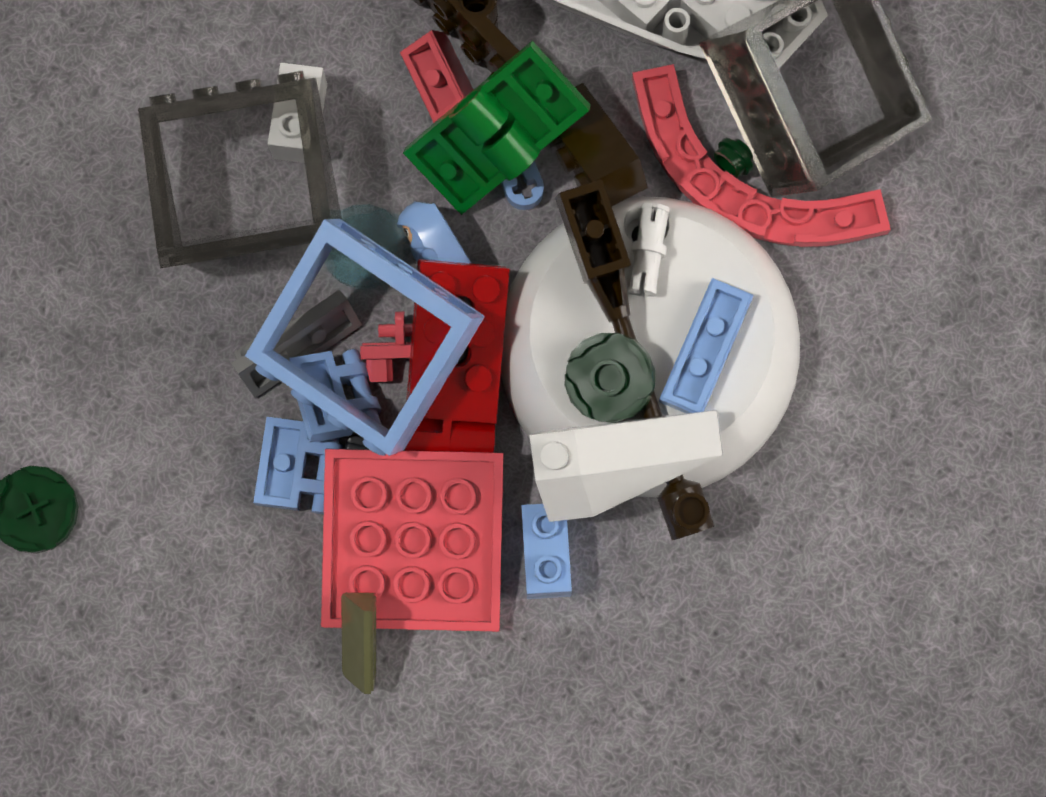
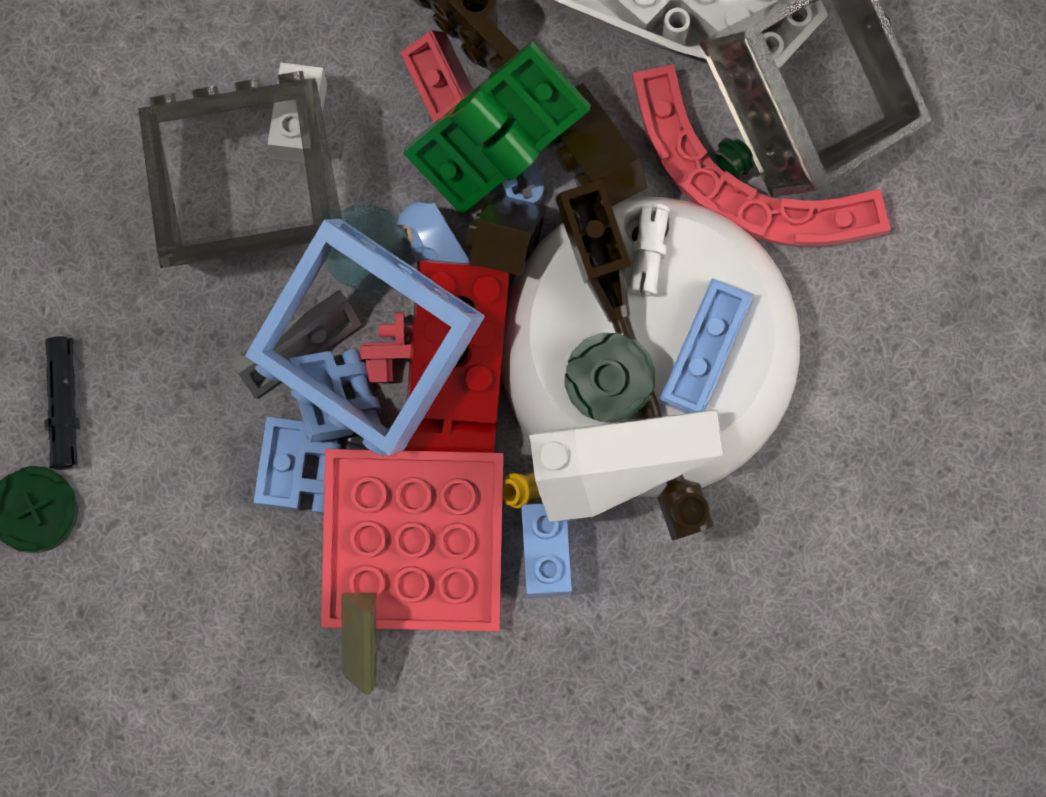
(61, 404): none -> black pin
(505, 234): none -> dark brown brick
(519, 489): none -> yellow pin

